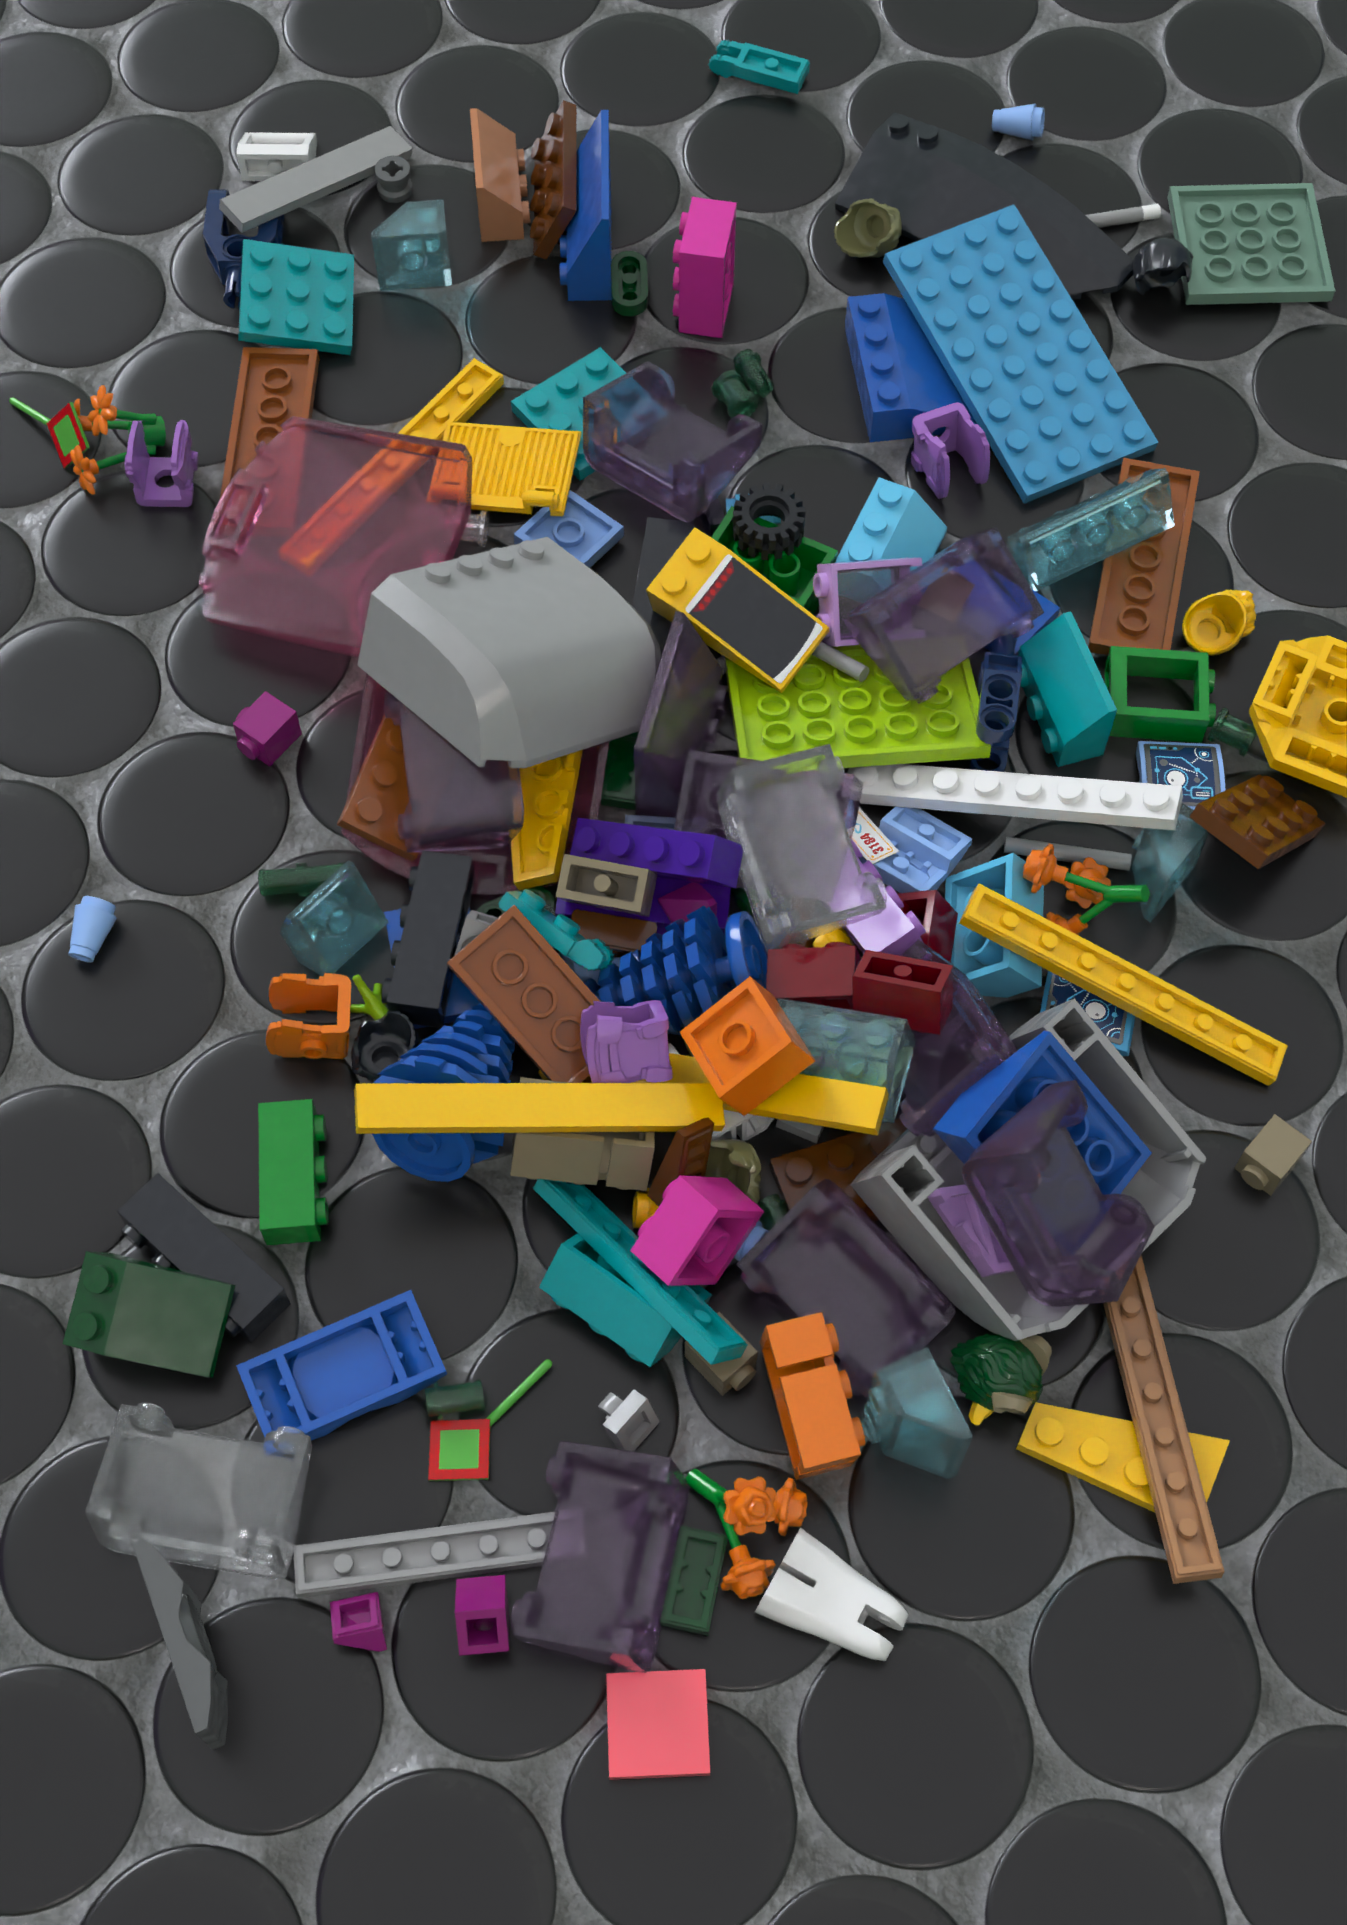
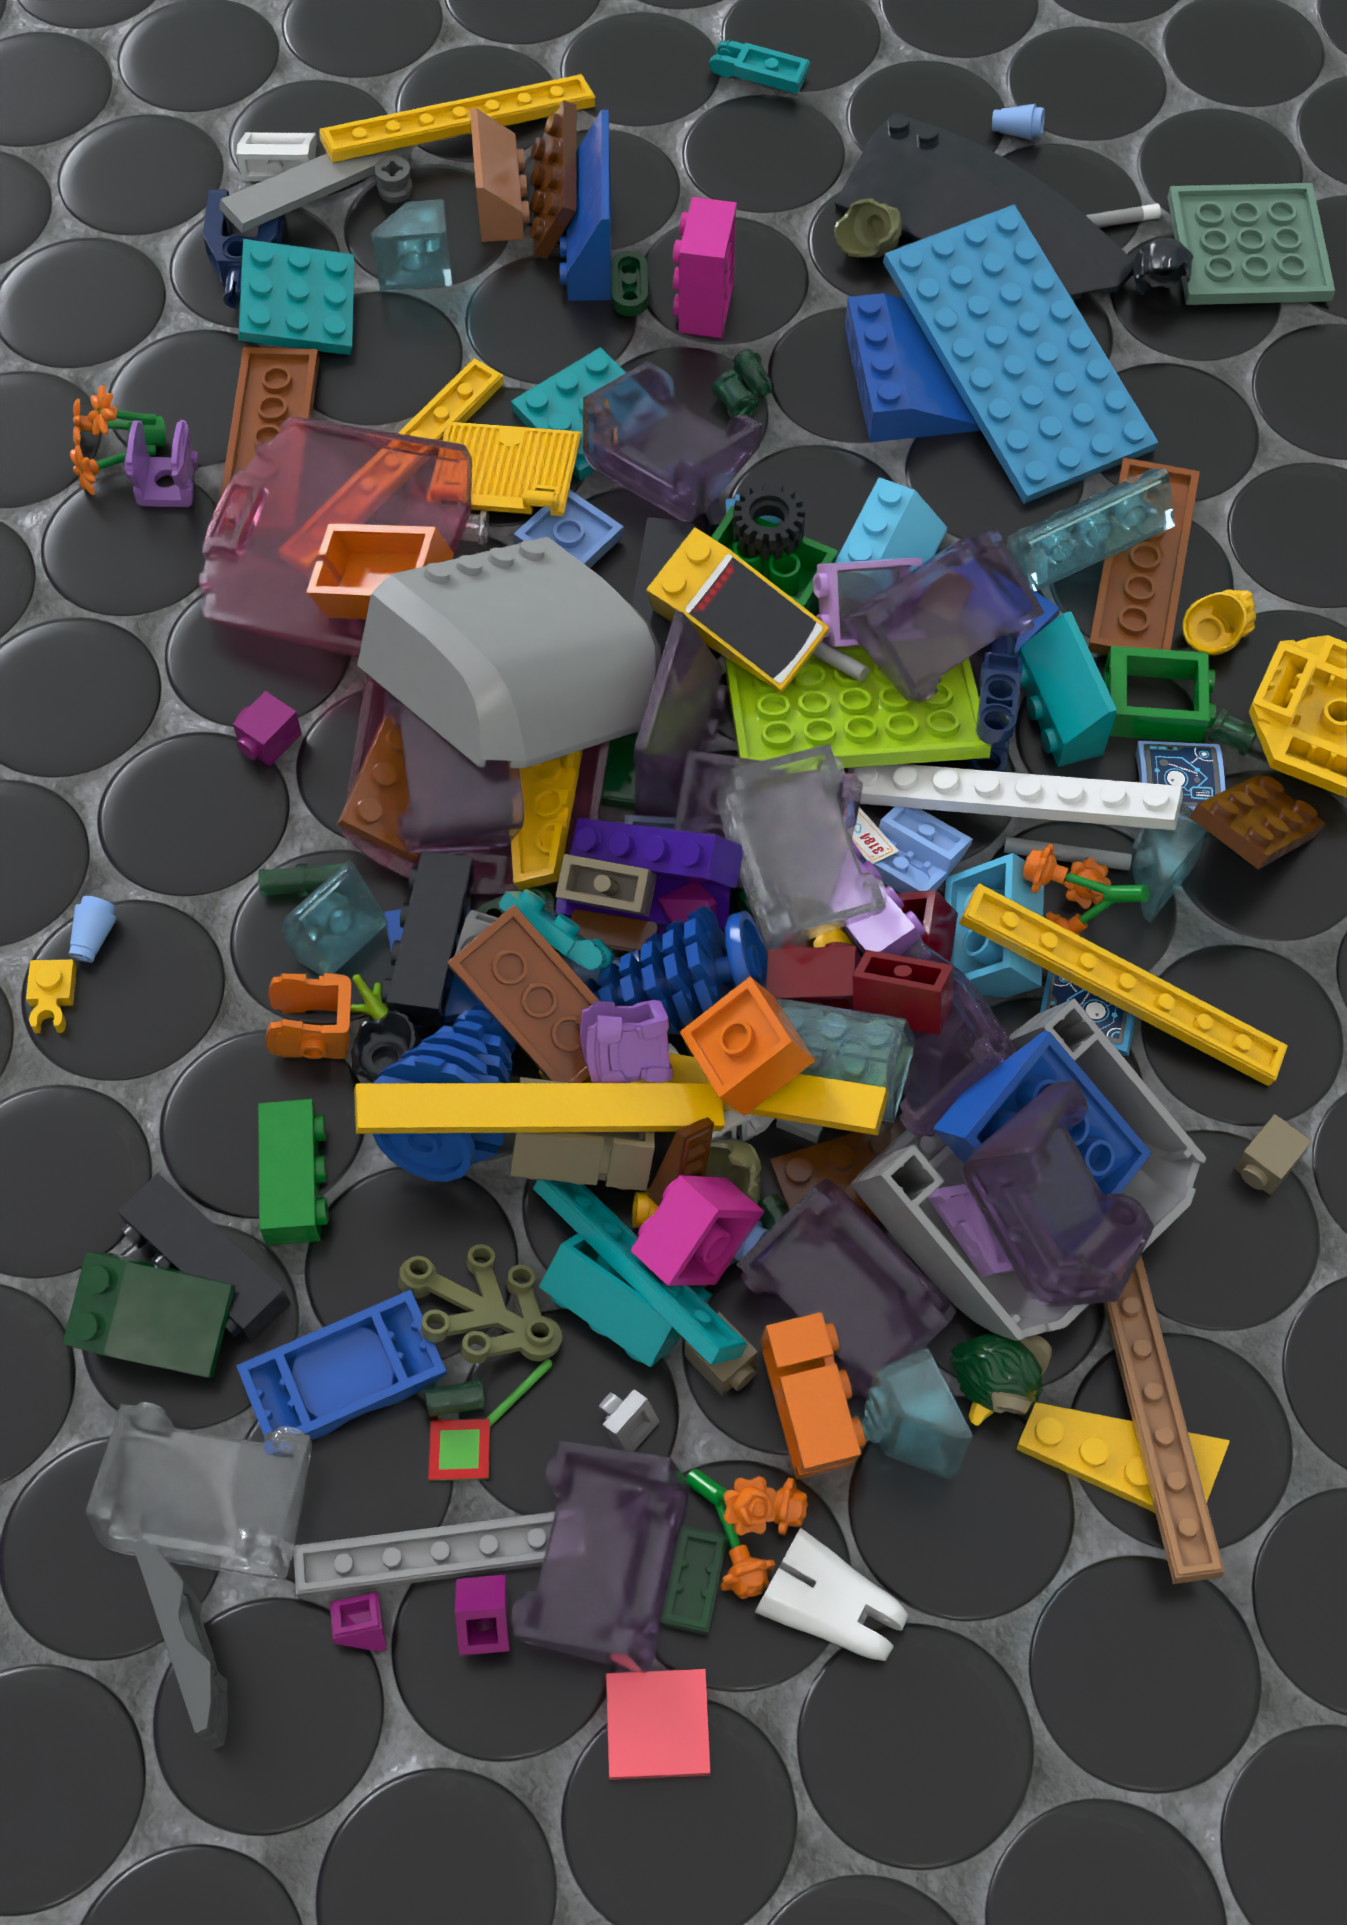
(48, 988): none -> yellow plate
(63, 427): bright green piece -> none
(364, 558): none -> orange piece
(452, 118): none -> yellow tile
(483, 1310): none -> olive plant
(960, 435): medium lavender piece -> none

